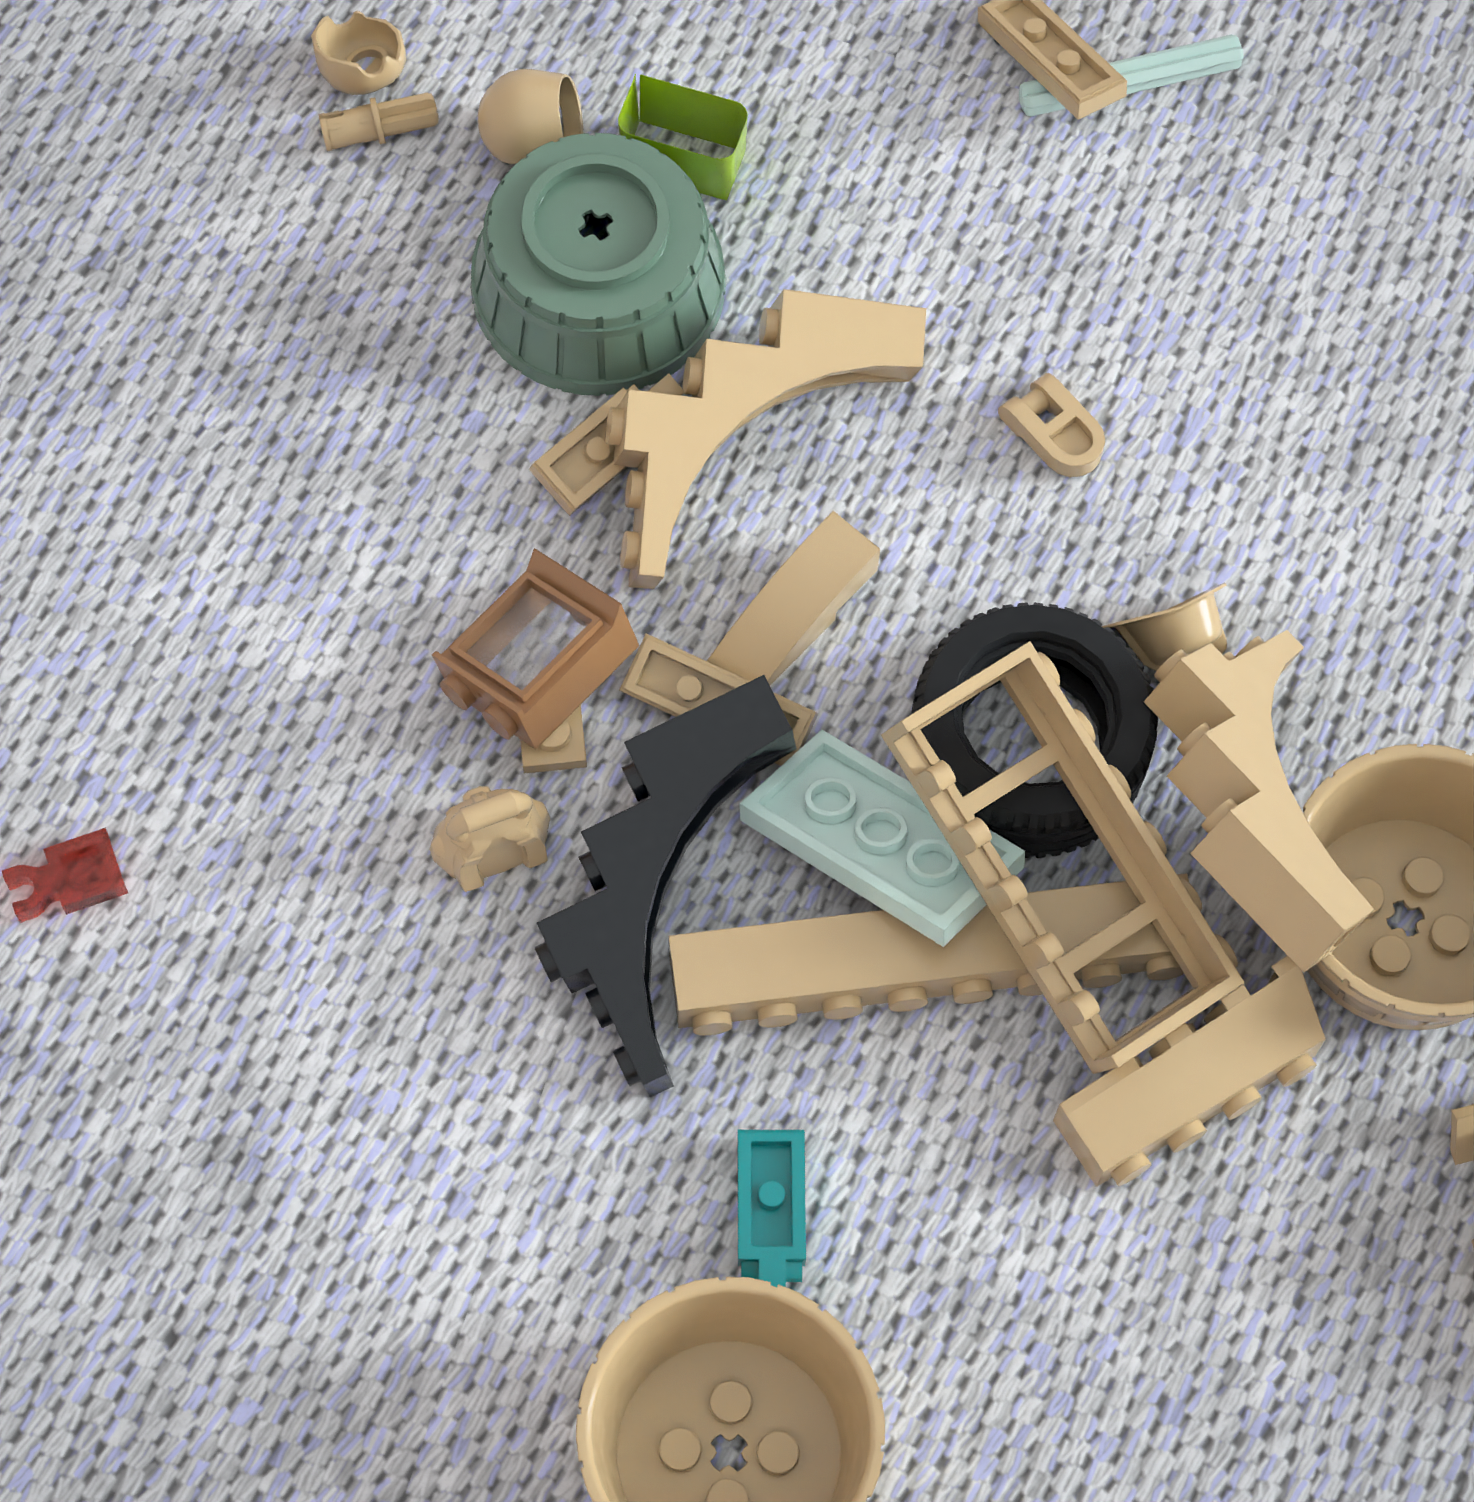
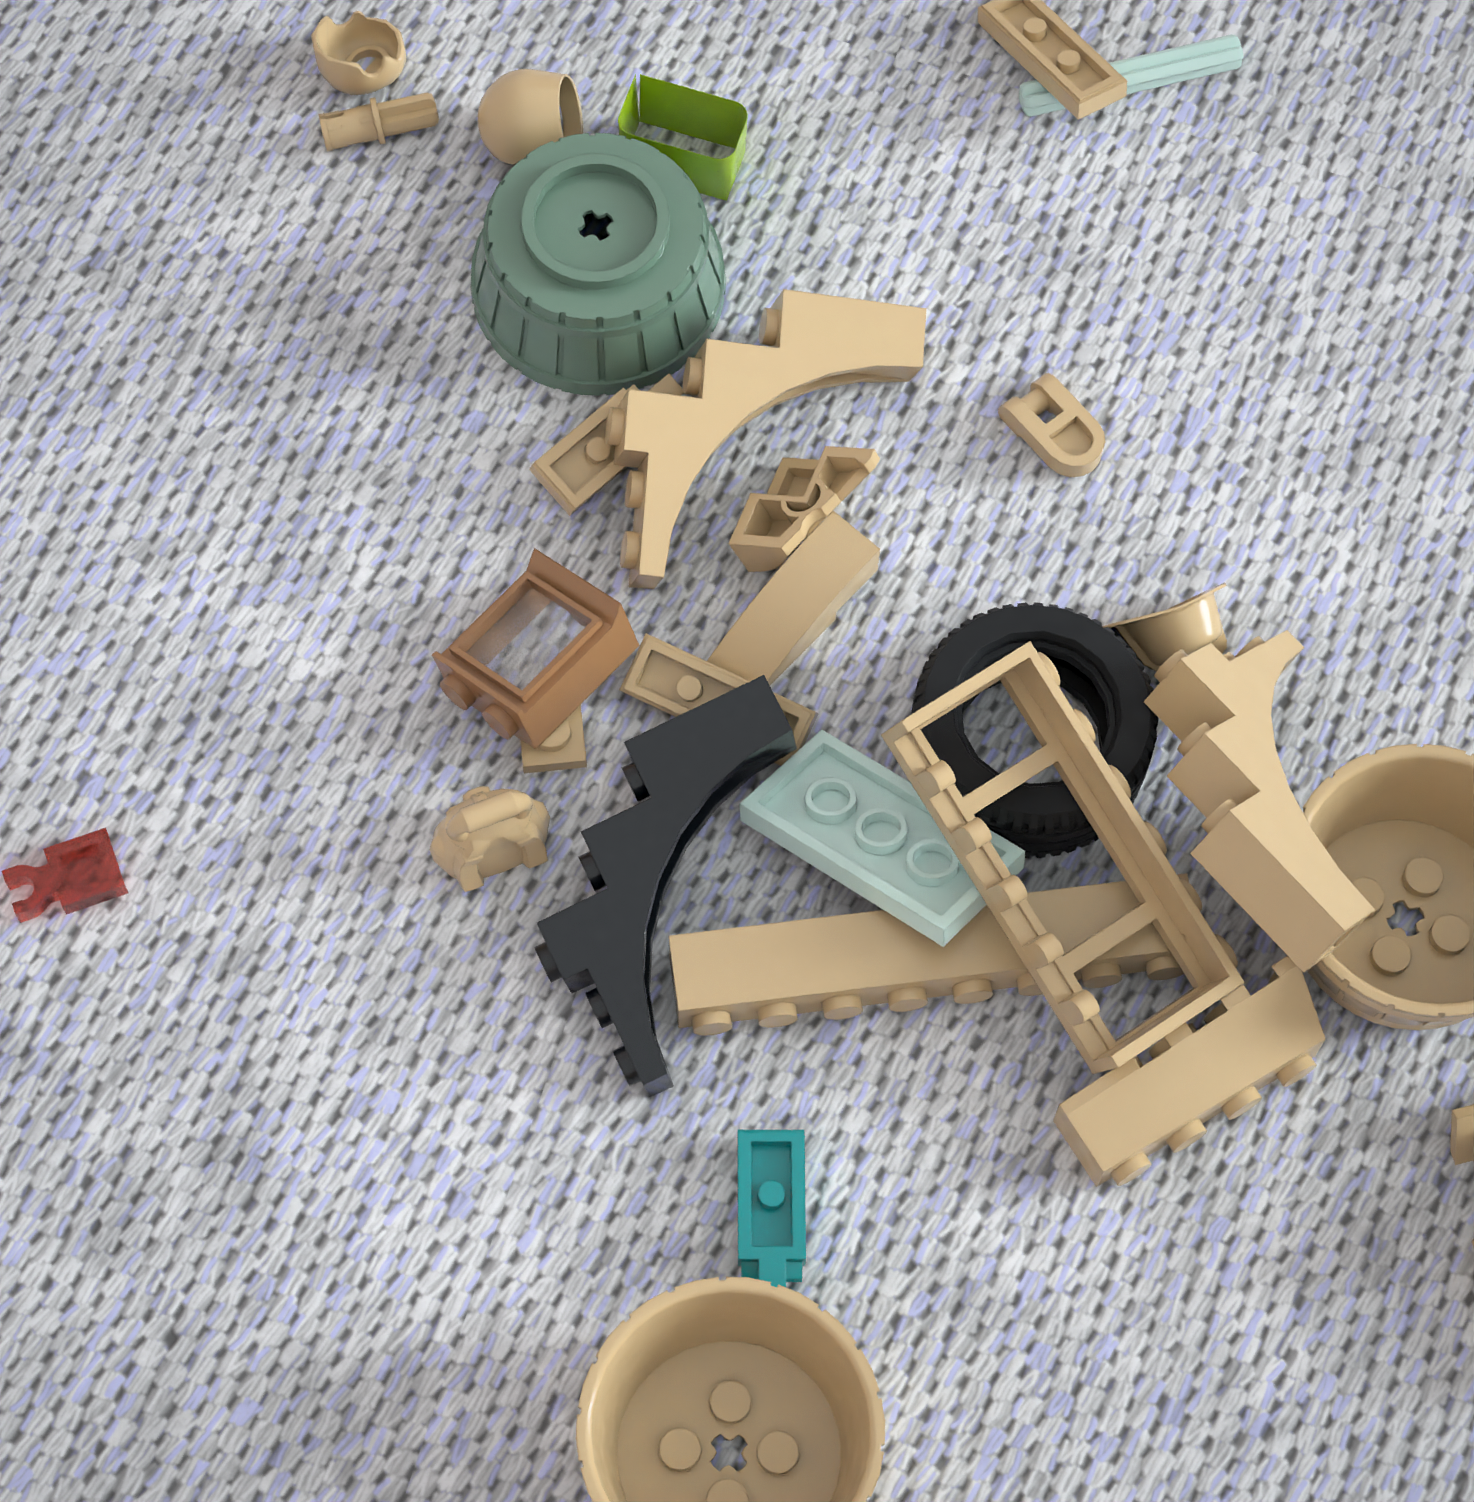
(797, 504): none -> tan slope

